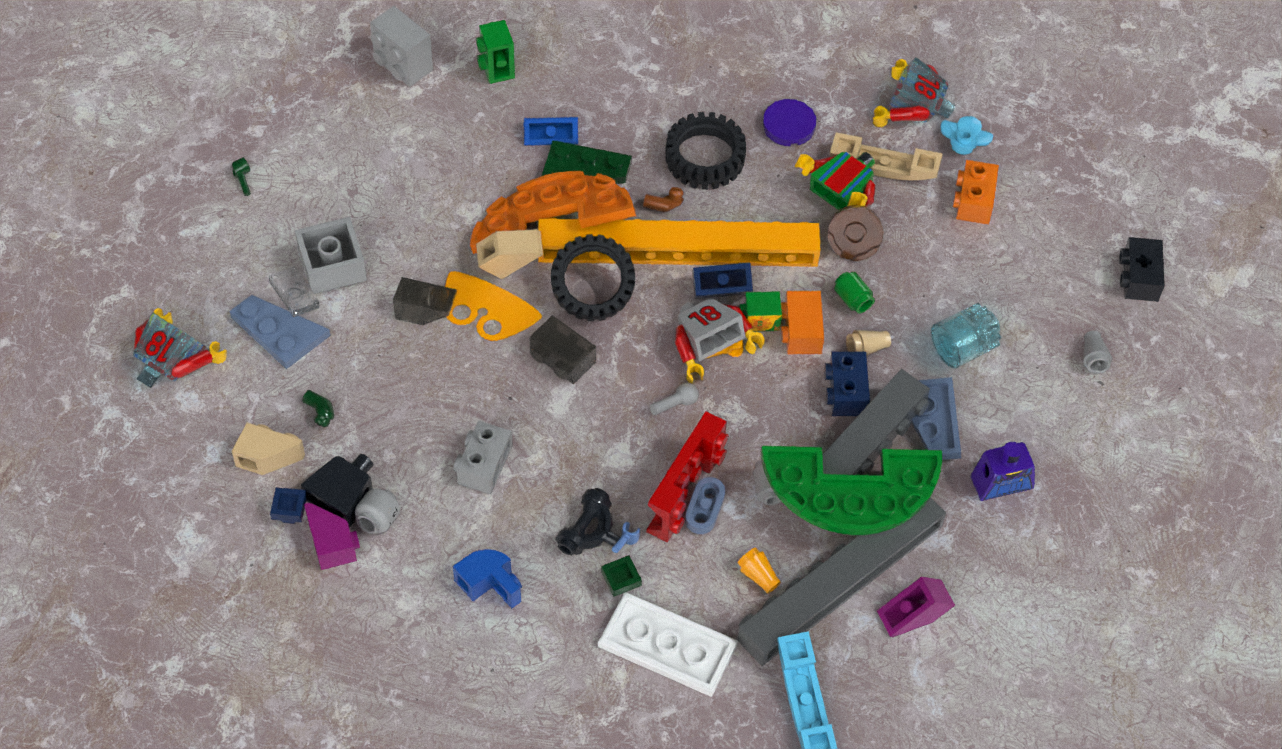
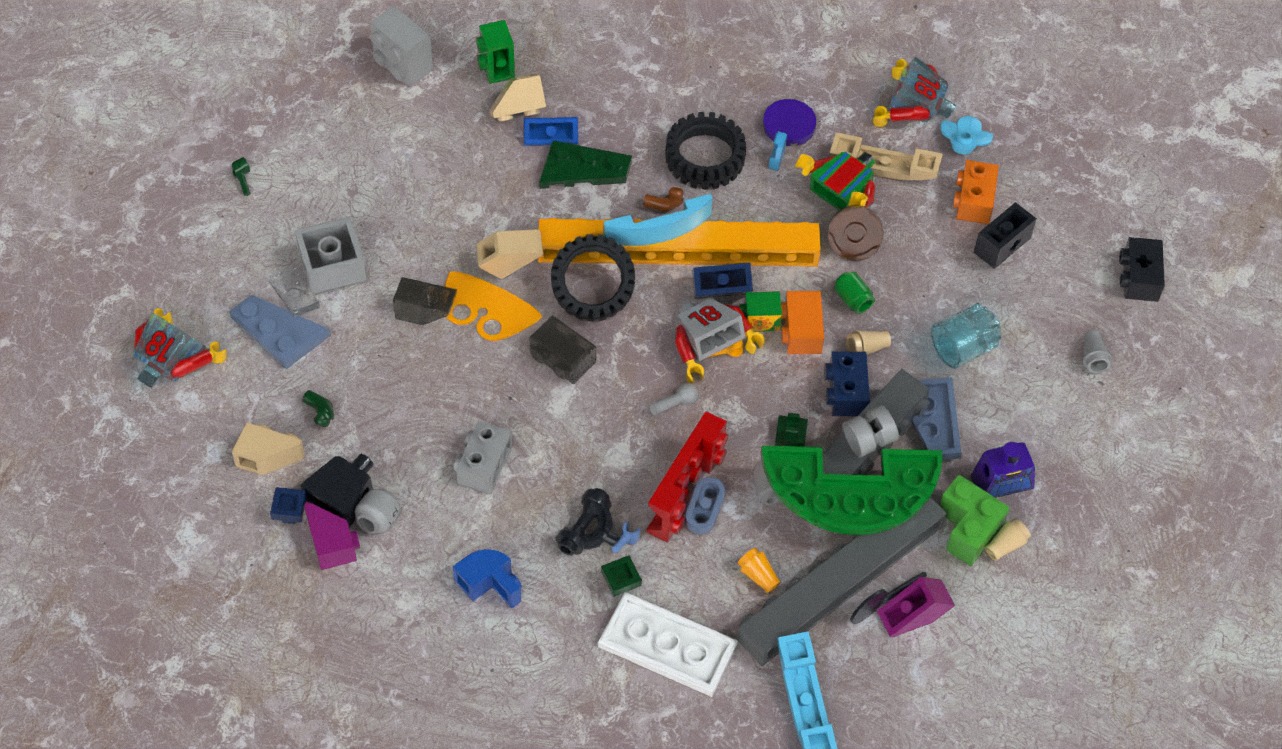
(518, 96): none -> tan slope
(553, 195): orange plate -> none
(661, 228): none -> medium azure slope
(778, 151): none -> dark azure tile
(791, 430): none -> dark green tile
(867, 432): none -> light grey wheel
(875, 600): none -> black piece
(976, 516): none -> bright green brick
(1004, 235): none -> black brick
(1008, 539): none -> tan cone

